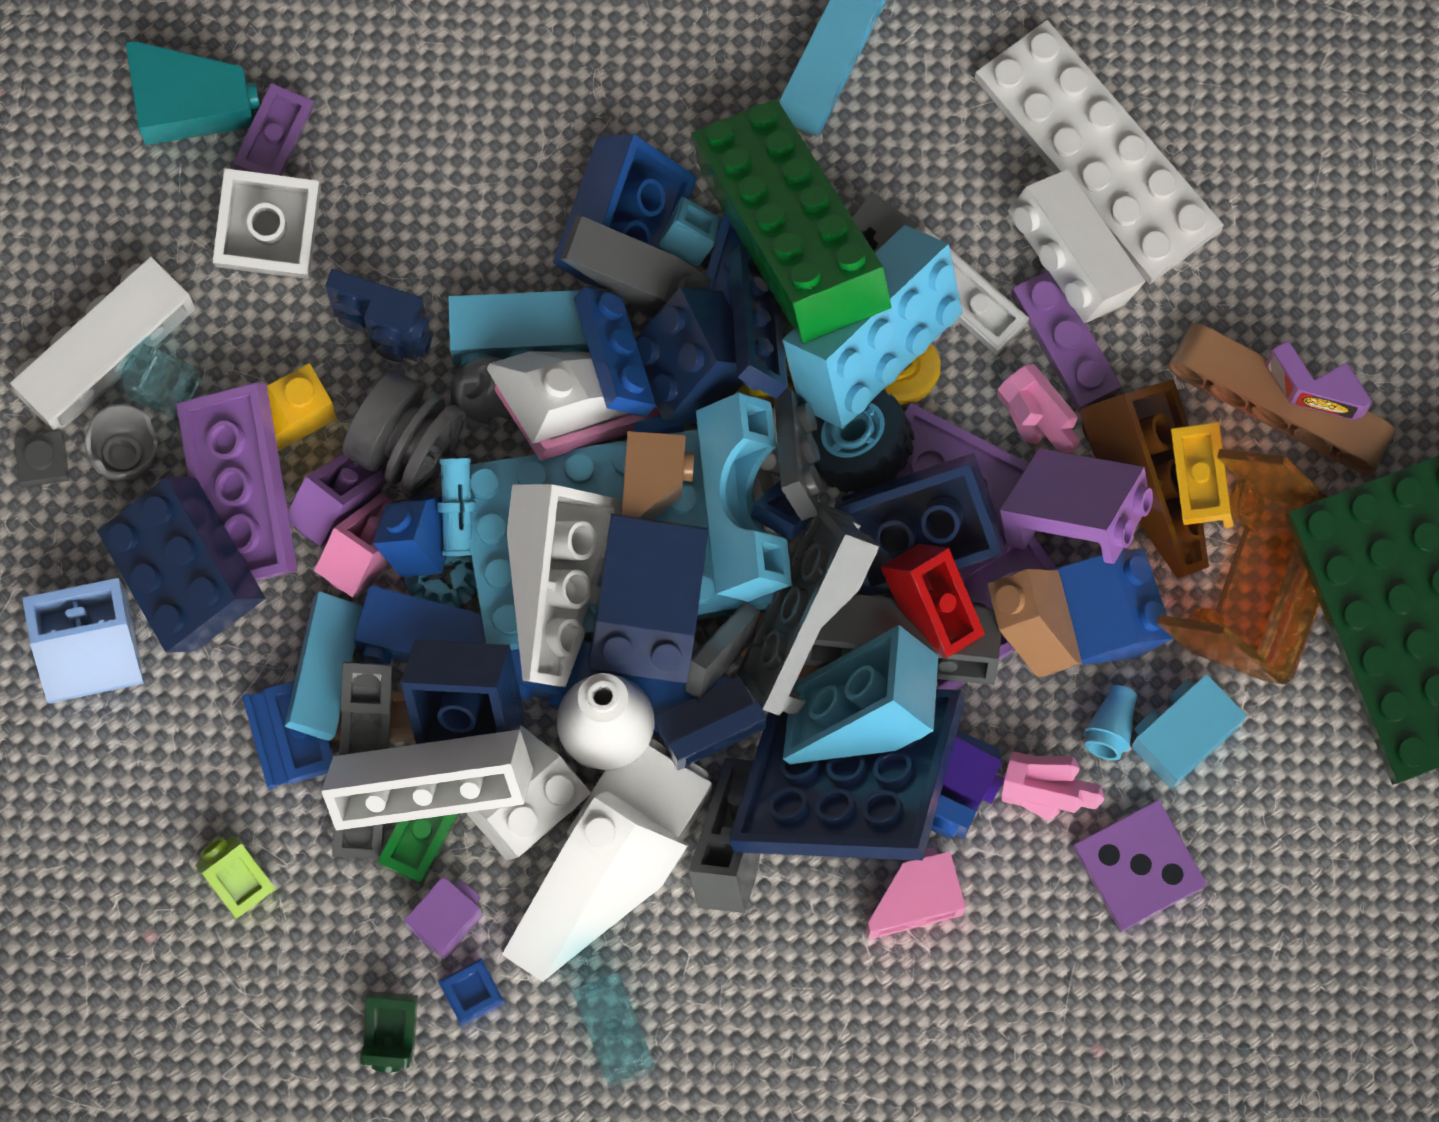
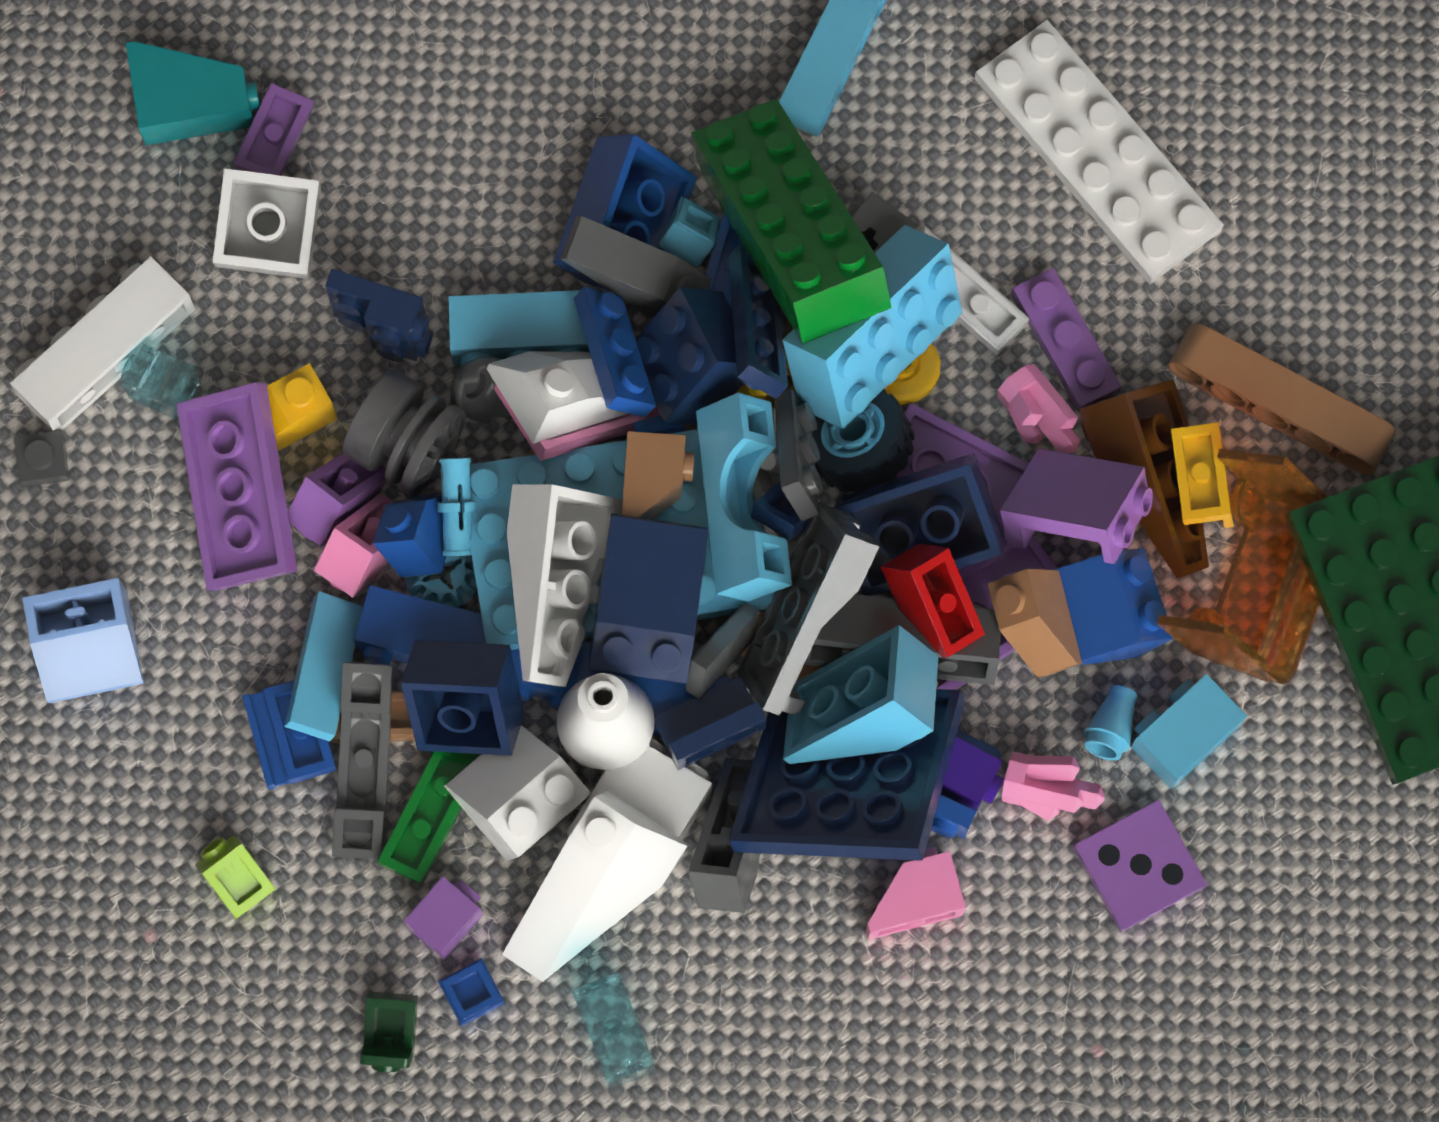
(121, 442): light grey hair -> none
(181, 564): dark blue brick -> none
(428, 780): white brick -> none
(1076, 246): white brick -> none
(1333, 393): medium lavender slope -> none

